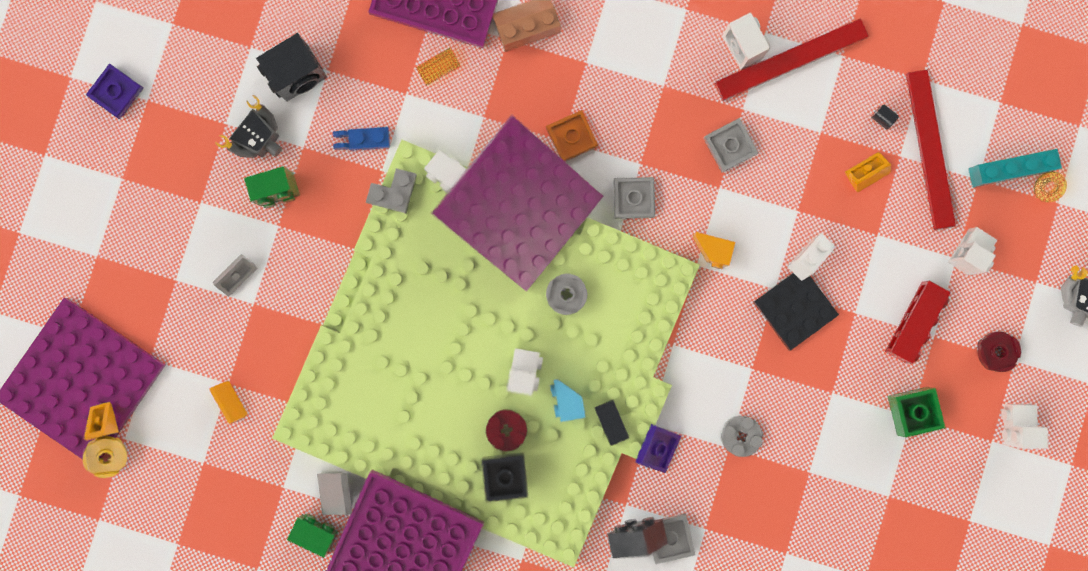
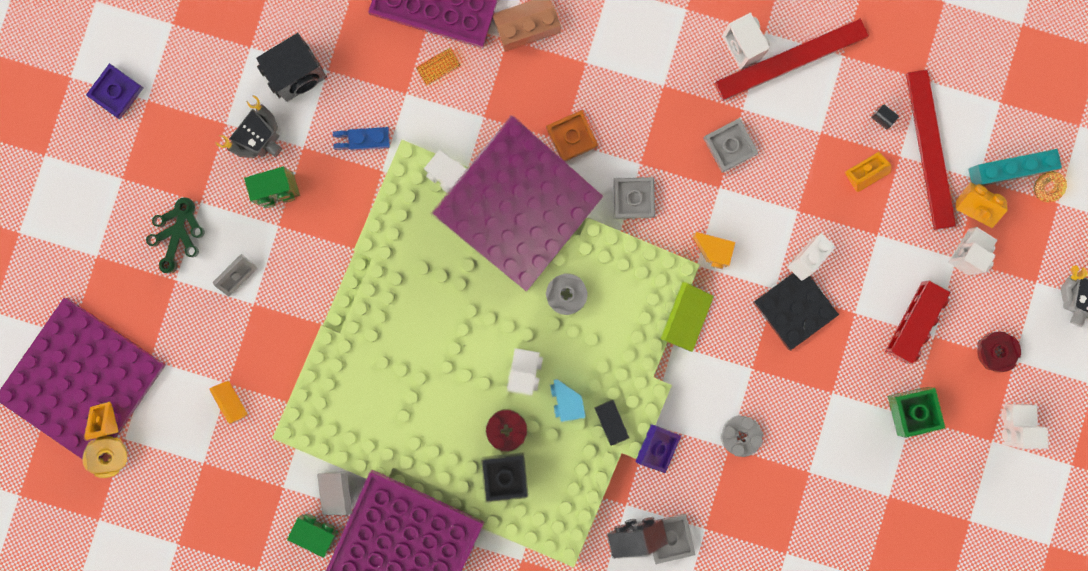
(176, 232): none -> dark green plant
(396, 197): light grey plate -> none
(687, 317): none -> lime tile
(981, 204): none -> light orange brick

